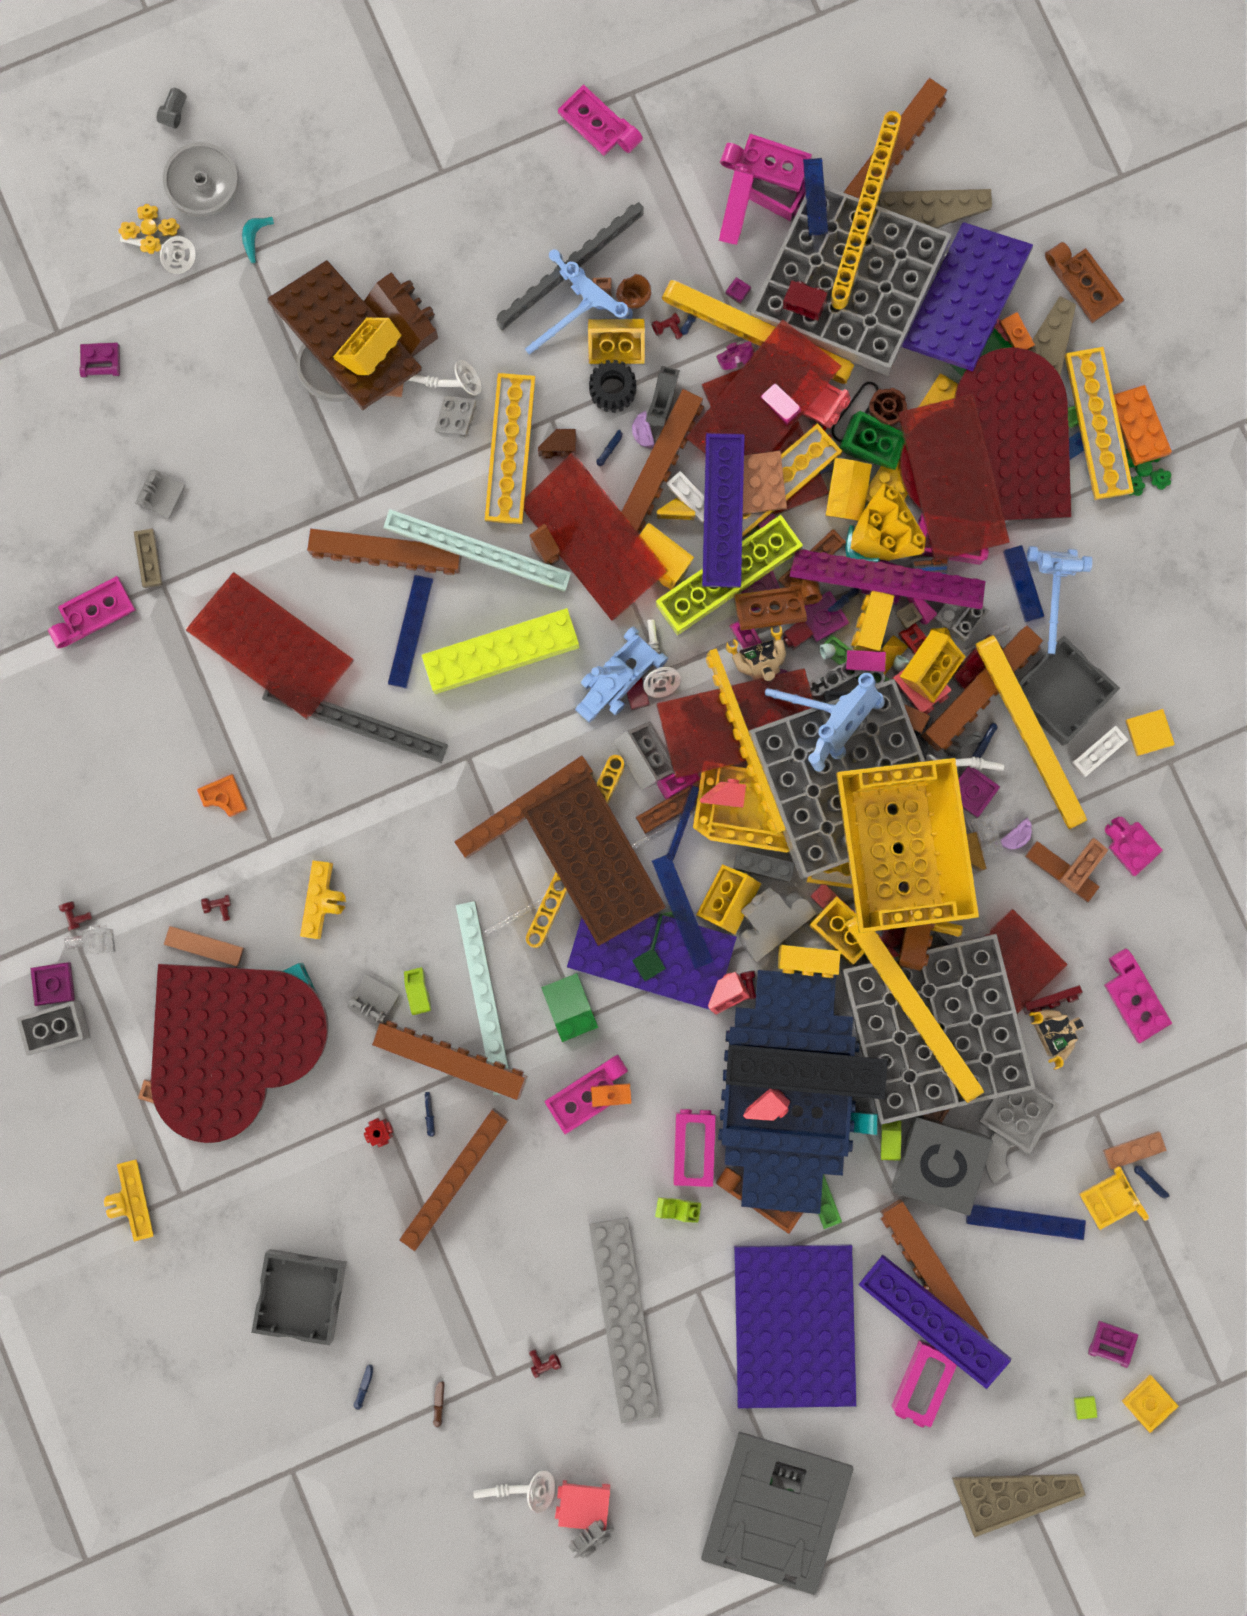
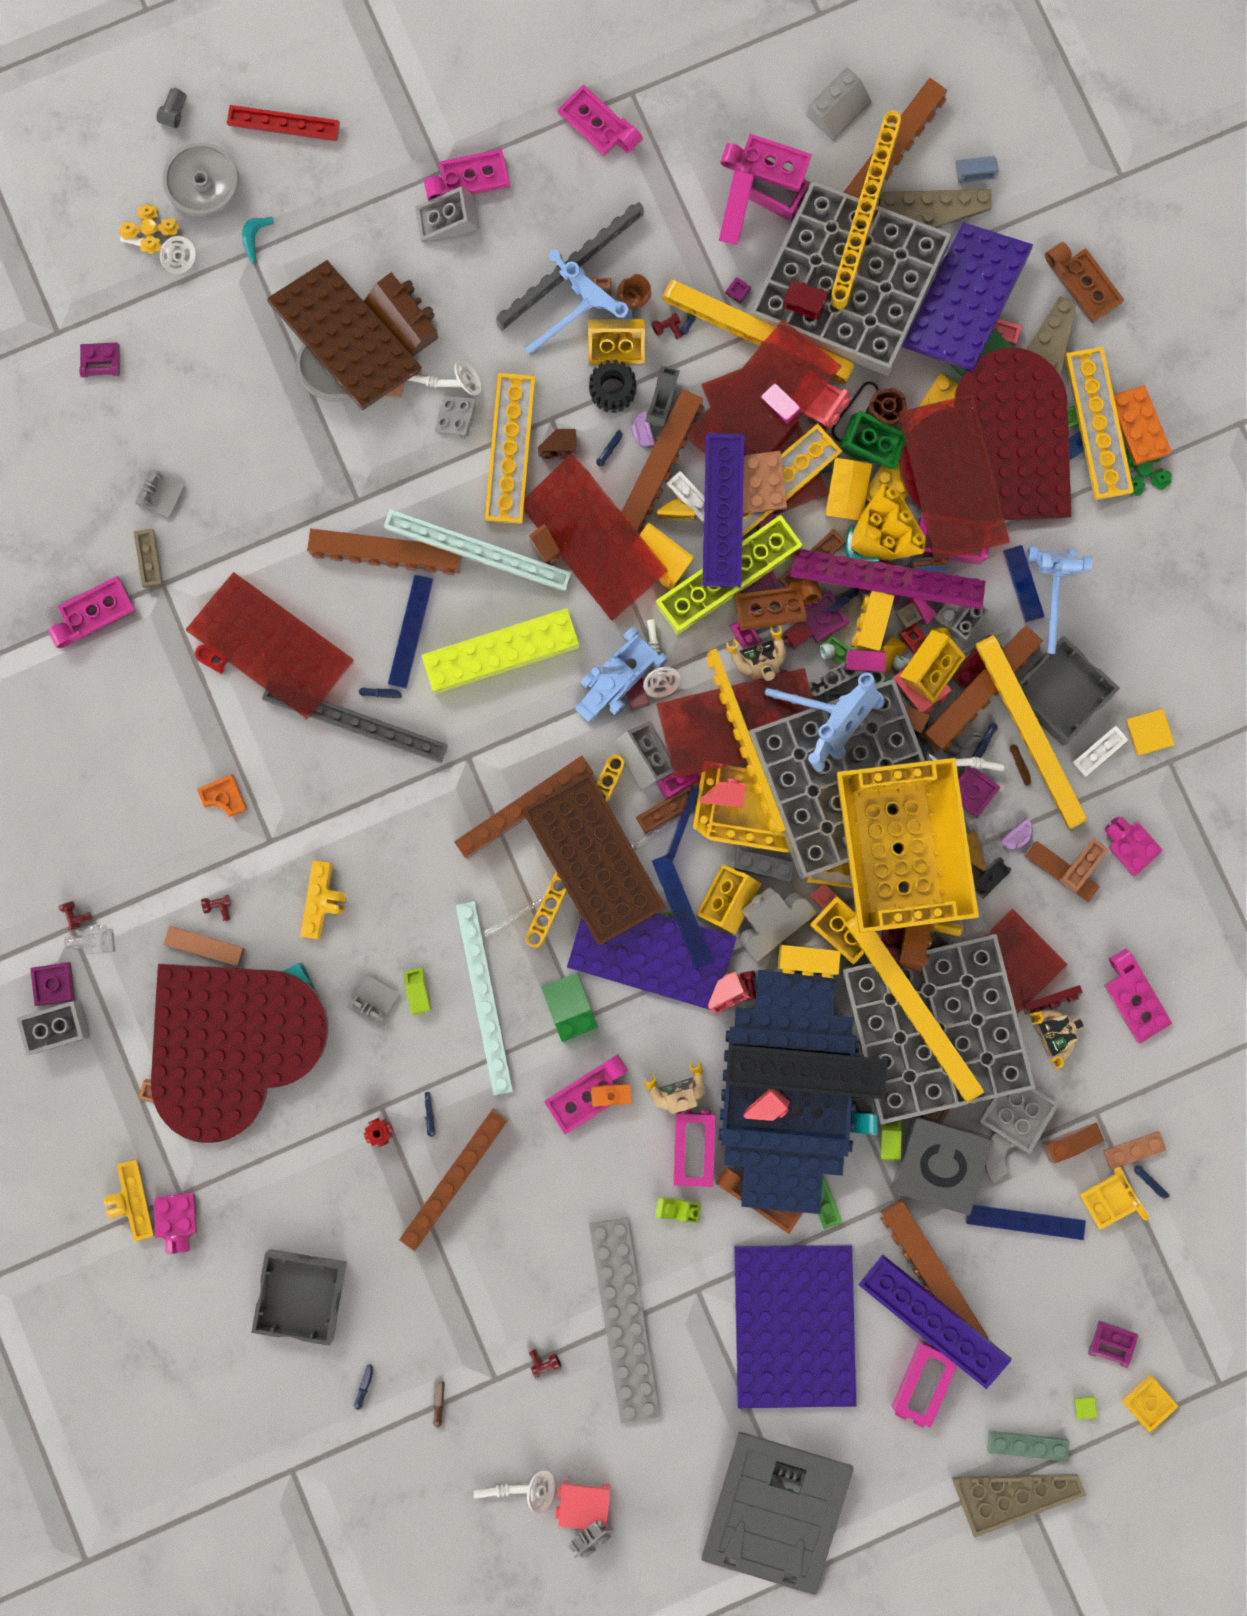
(175, 1221): none -> dark pink plate
(207, 656): none -> red plate
(283, 123): none -> red plate
(368, 345): yellow slope -> none
(386, 693): none -> dark blue piece
(447, 215): none -> light grey slope
(450, 1060): dark orange brick -> none
(454, 172): none -> dark pink hinge
(649, 962): dark green piece -> none
(678, 1095): none -> tan torso
(735, 354): magenta plate -> none
(815, 196): clear blue tile -> none
(839, 103): none -> light grey slope
(977, 169): none -> sand blue brick
(991, 877): none -> black hinge
(1016, 332): orange plate -> none
(1020, 764): none -> reddish brown piece
(1028, 1445): none -> sand green plate
(1072, 1143): none -> dark orange slope

